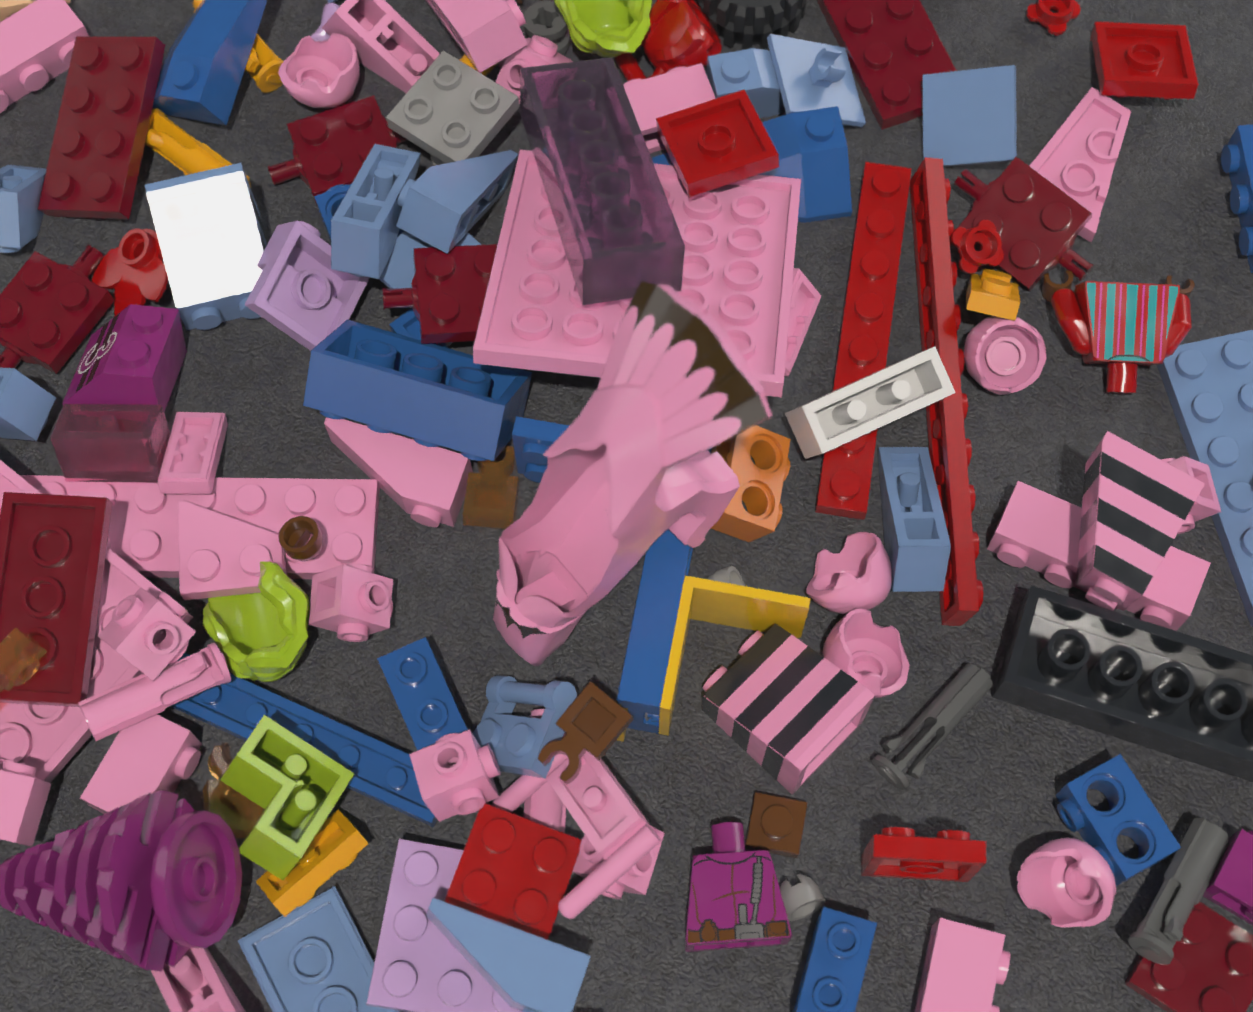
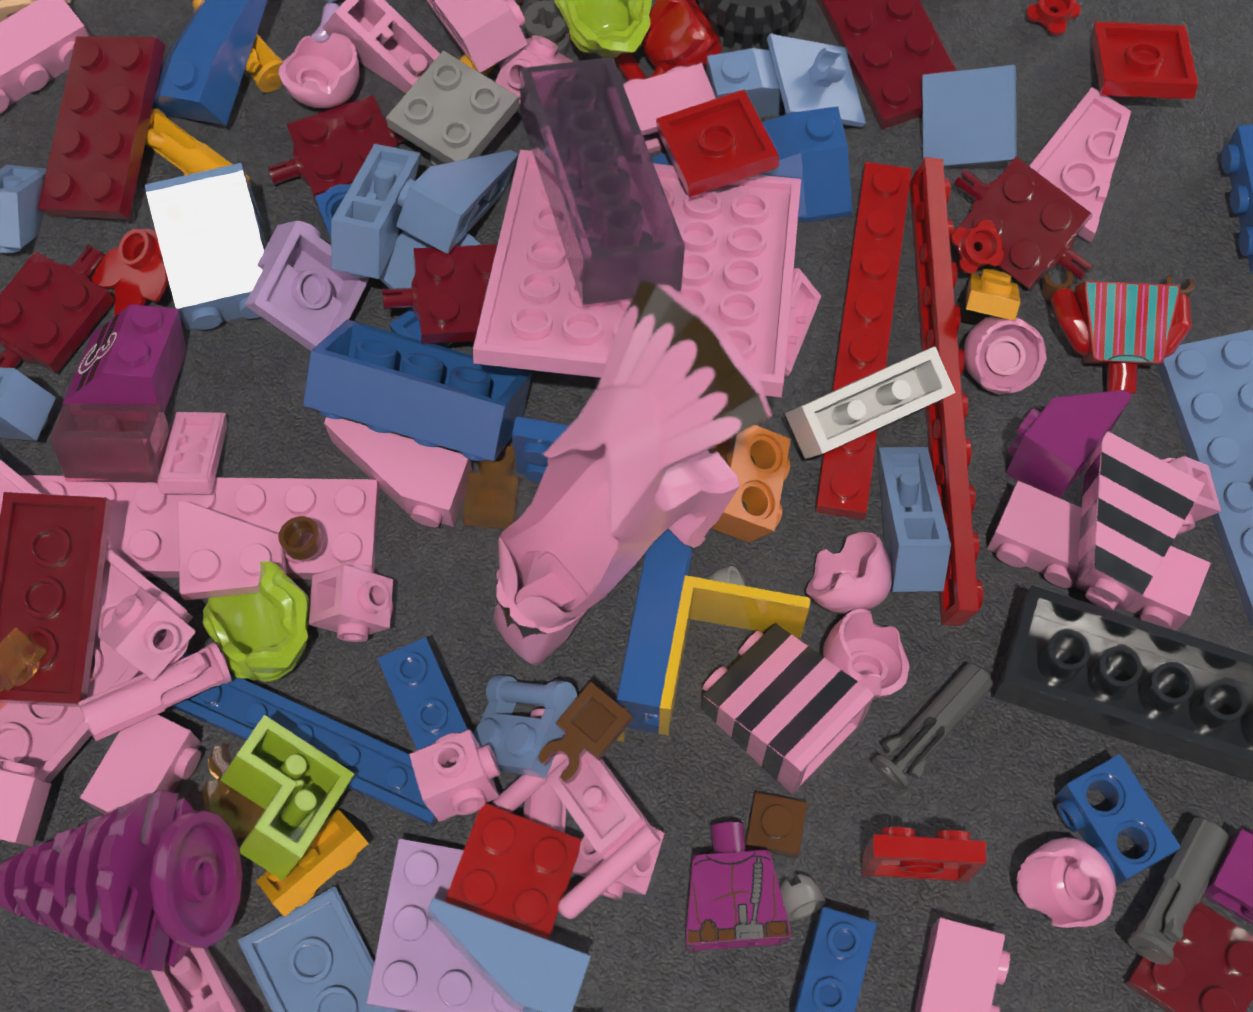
(1059, 440): none -> magenta slope

